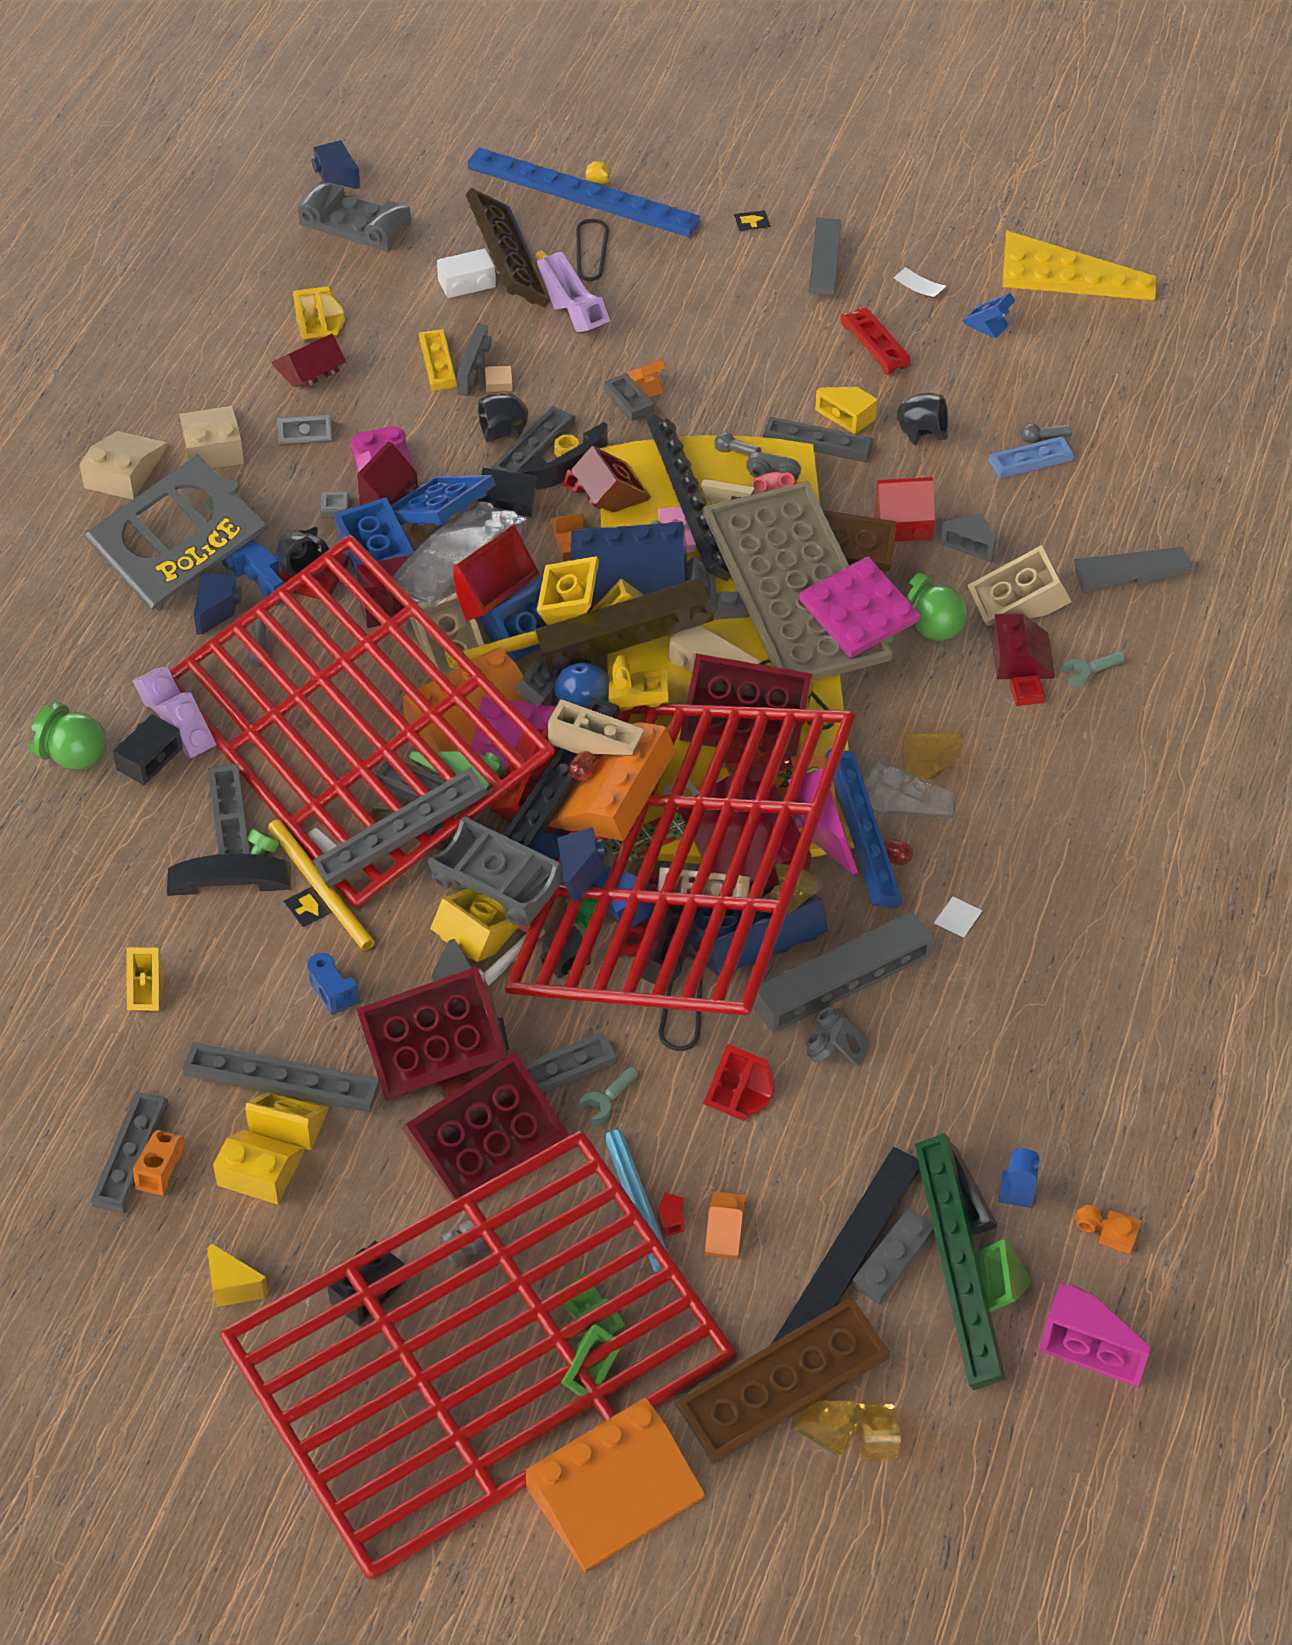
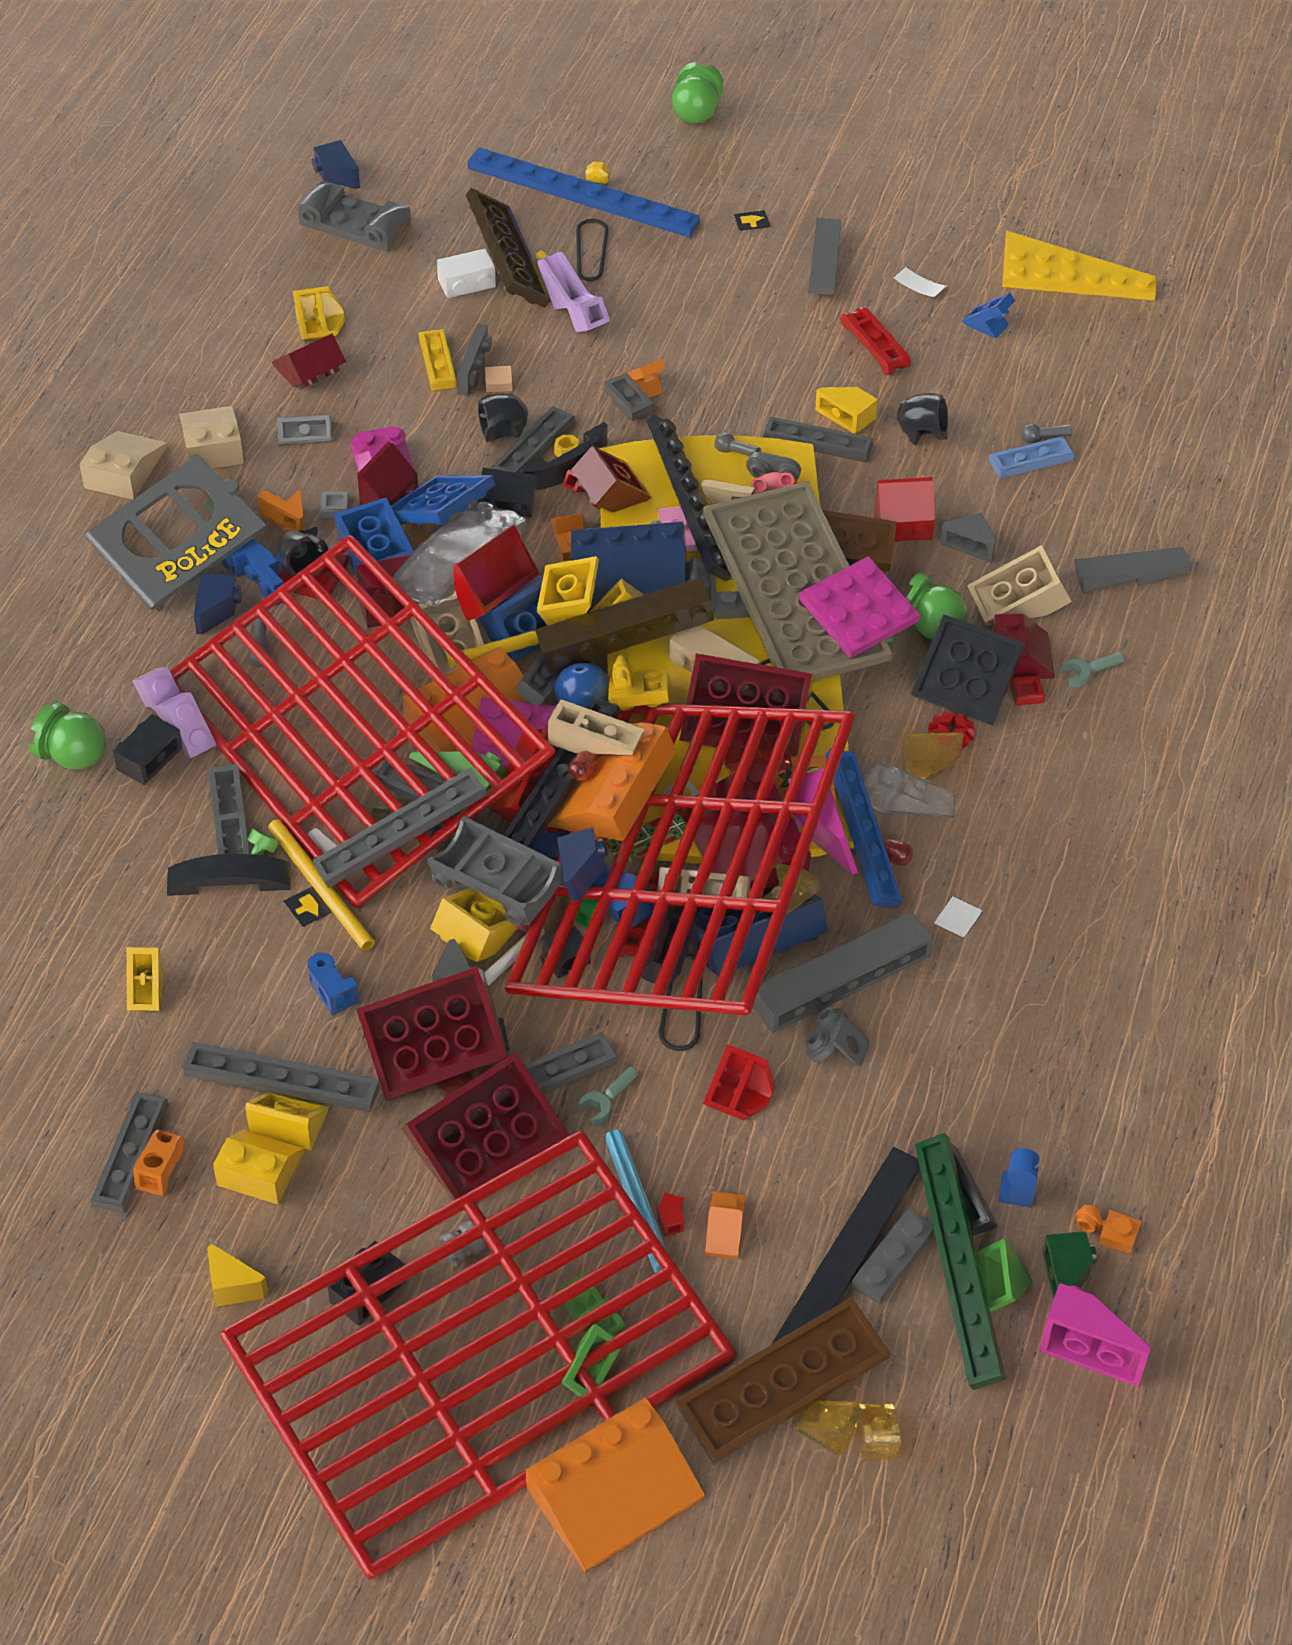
(283, 513): none -> orange slope
(697, 93): none -> bright green tile
(941, 724): none -> red gear
(968, 669): none -> black plate
(1068, 1259): none -> dark green slope

